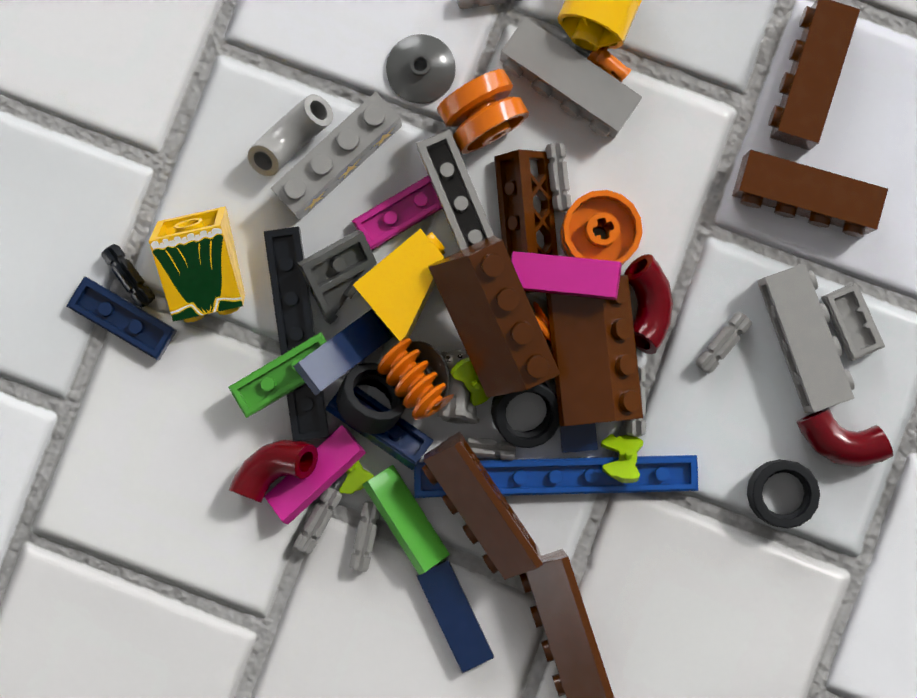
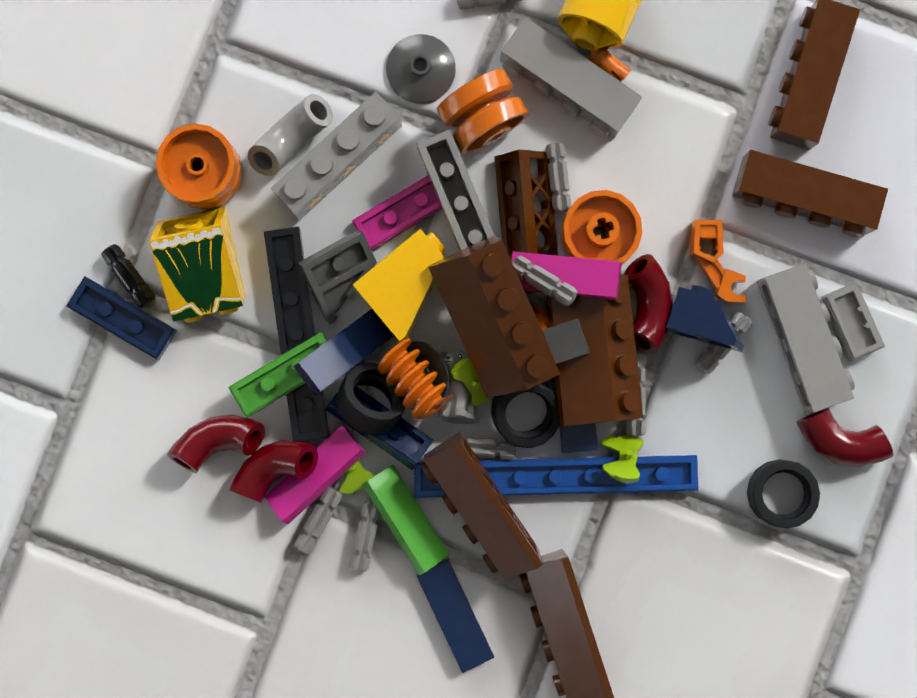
(184, 152): none -> orange wheel
(216, 435): none -> dark red cylinder
(544, 281): none -> light grey axle
(566, 341): none -> dark grey tile
(702, 318): none -> dark blue slope
(720, 278): none -> orange piece

